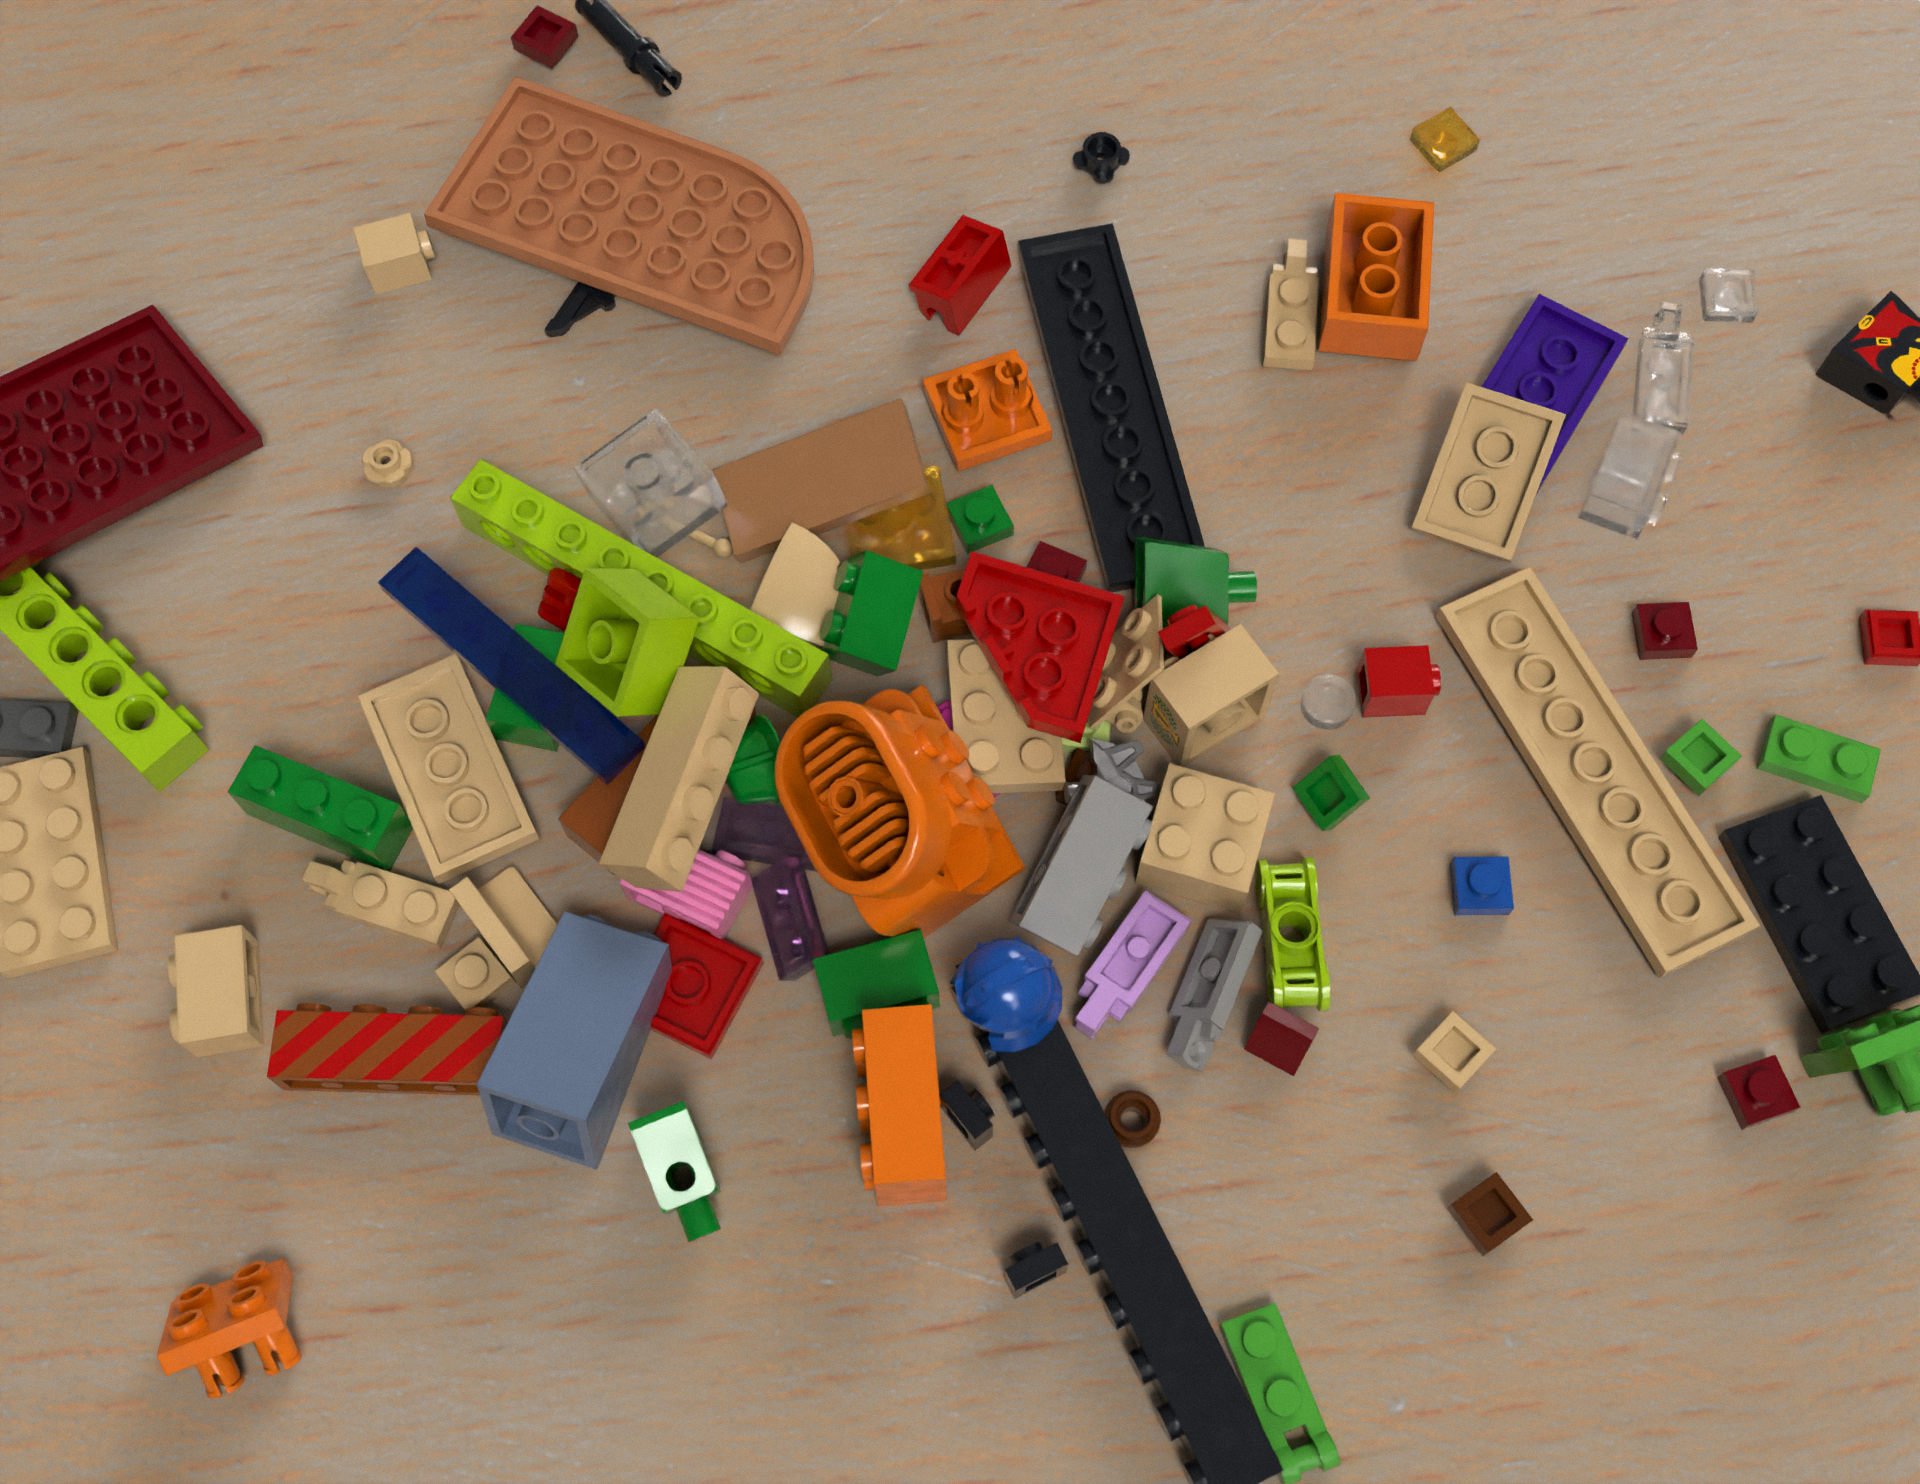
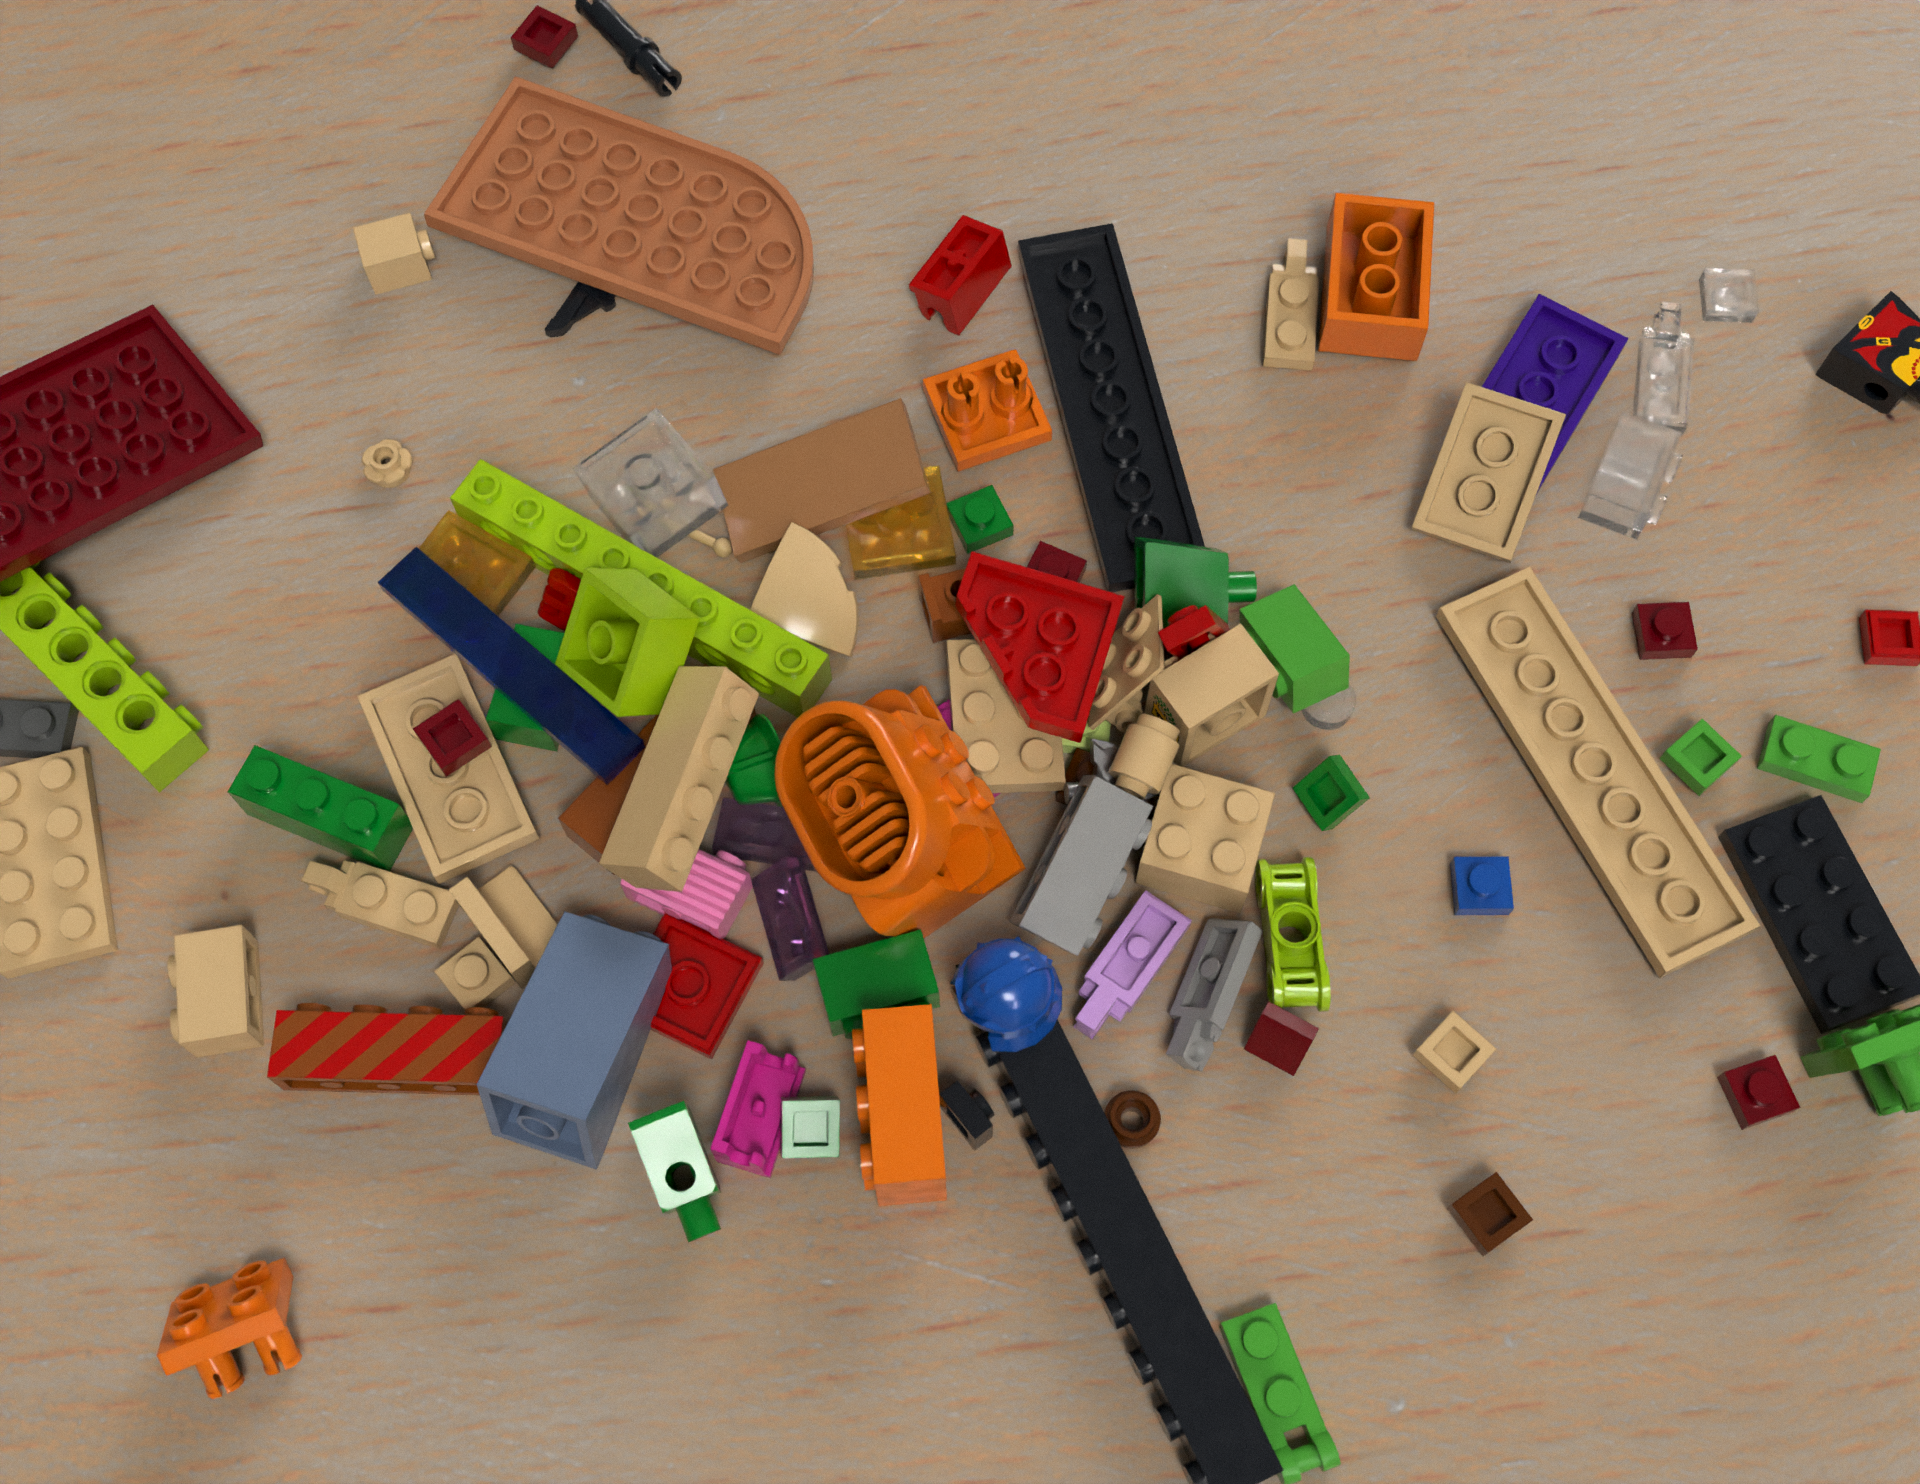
(452, 737): none -> dark red plate
(478, 560): none -> clear yellow plate
(752, 1114): none -> dark pink hinge
(810, 1127): none -> plate
(870, 613): green brick -> none
(1034, 1267): black plate -> none
(1101, 146): black plate -> none
(1145, 756): none -> tan brick
(1298, 646): none -> bright green brick
(1397, 681): red brick -> none
(1444, 139): clear yellow plate -> none

